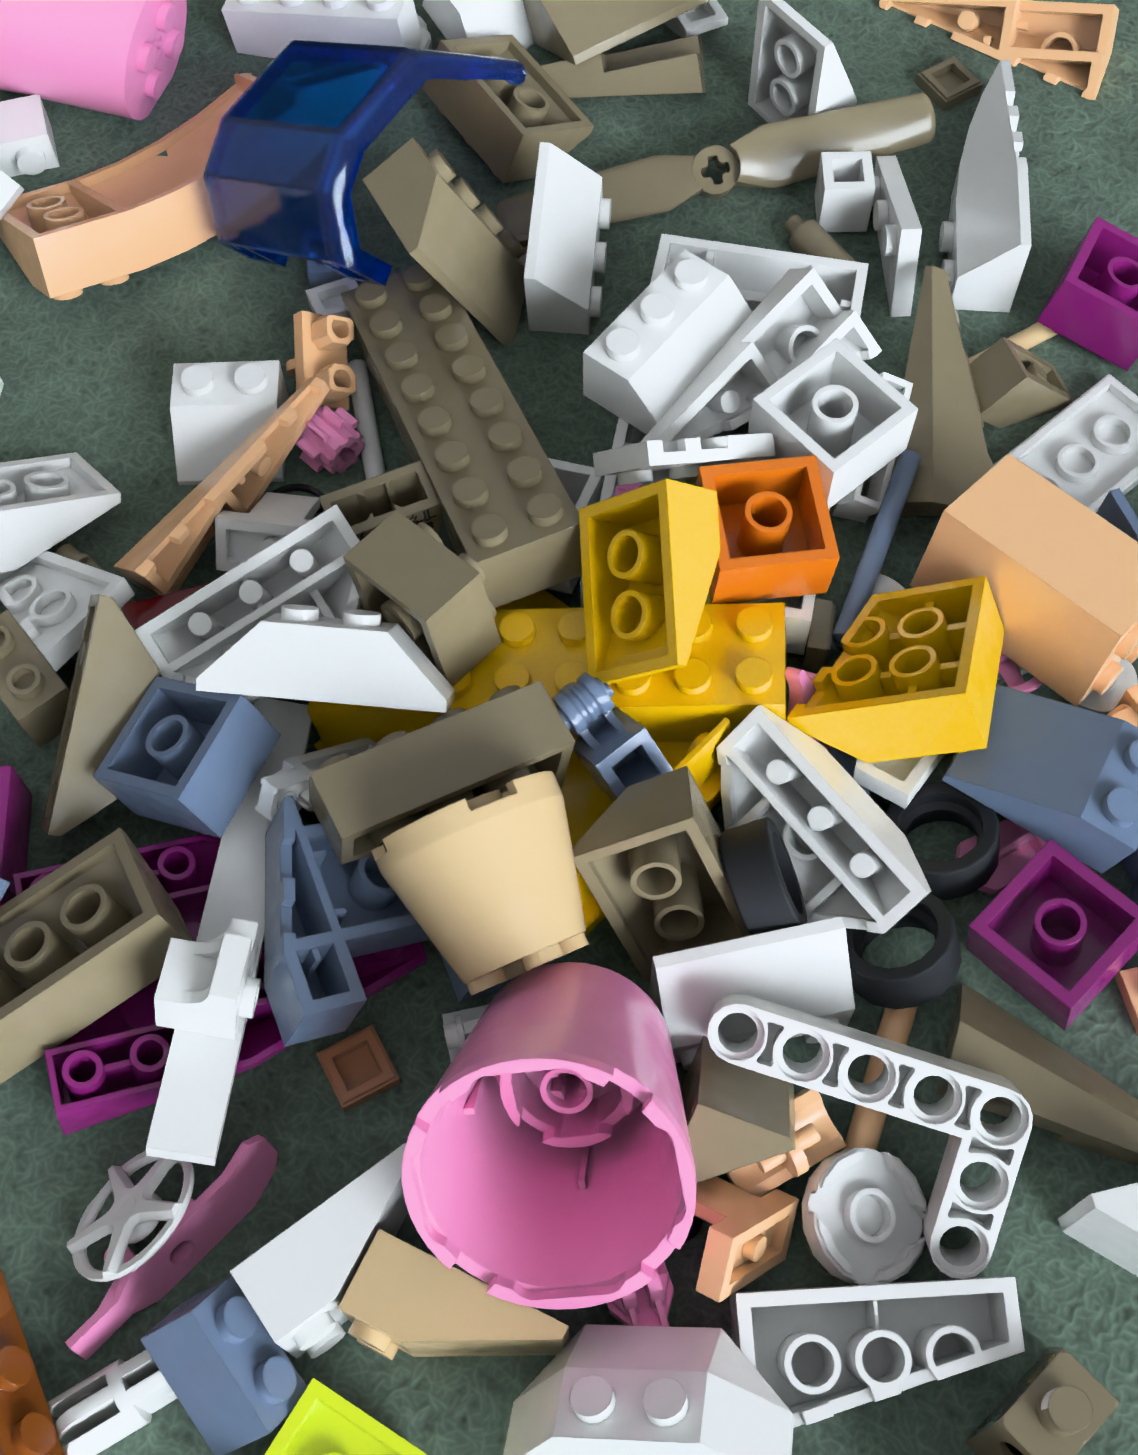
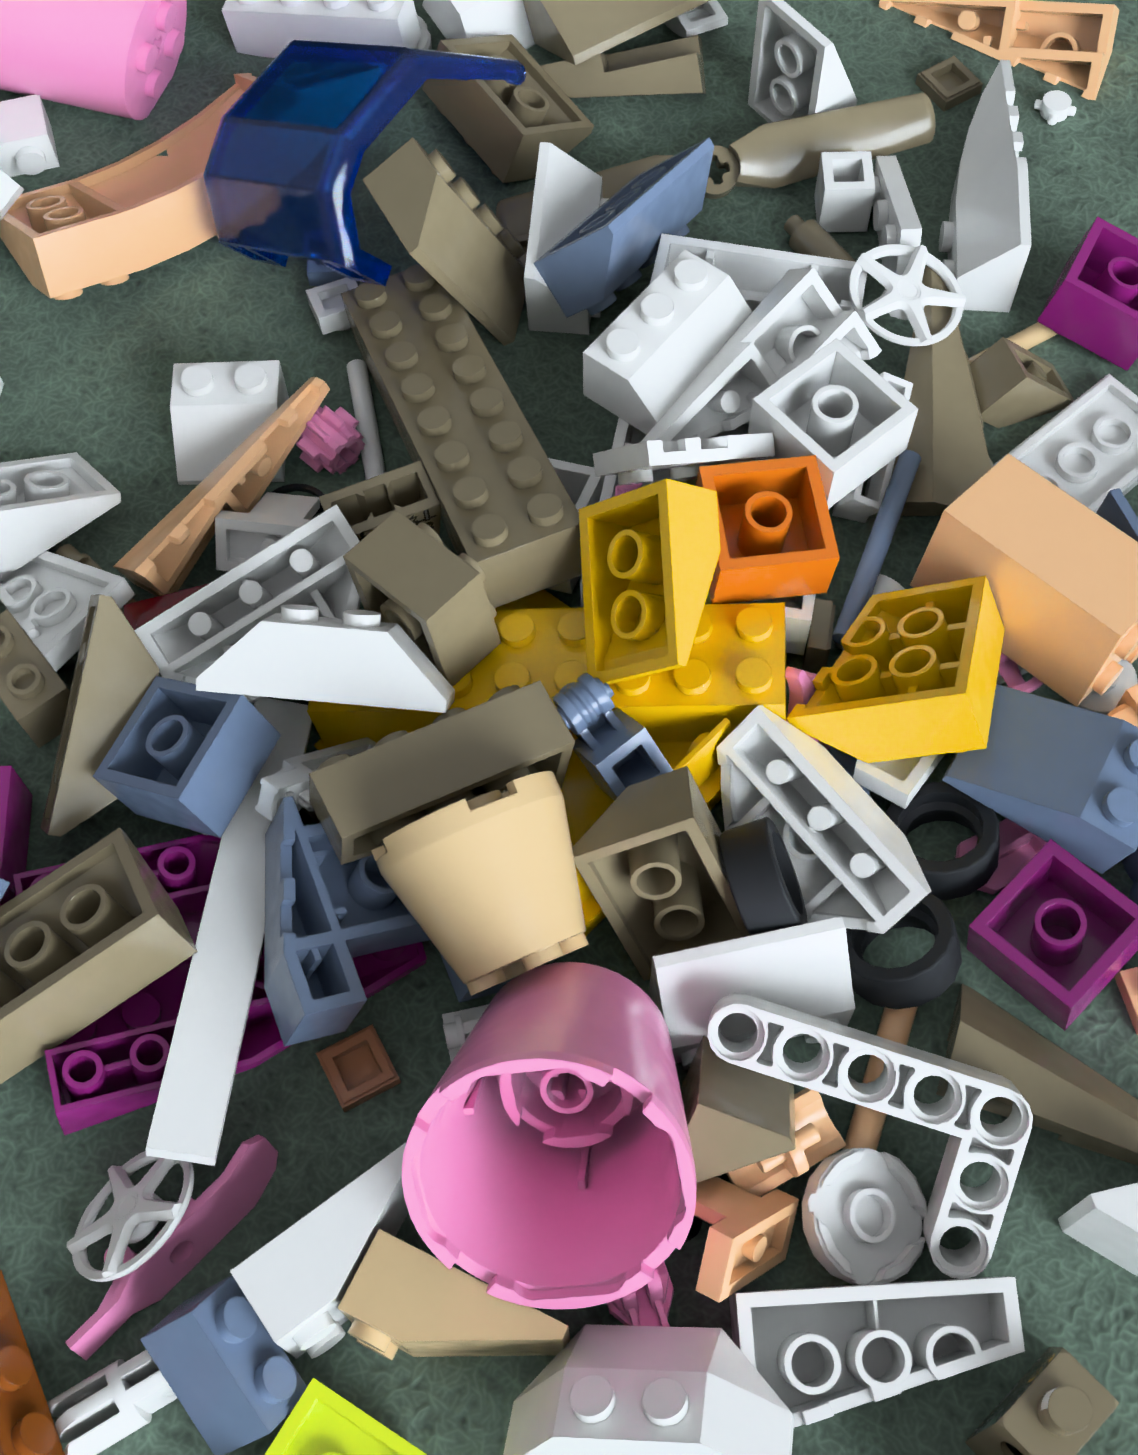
(209, 982): white brick -> none
(322, 353): light nougat hips -> none
(626, 232): none -> sand blue slope
(906, 294): none -> white wheel
(1055, 106): none -> white piece

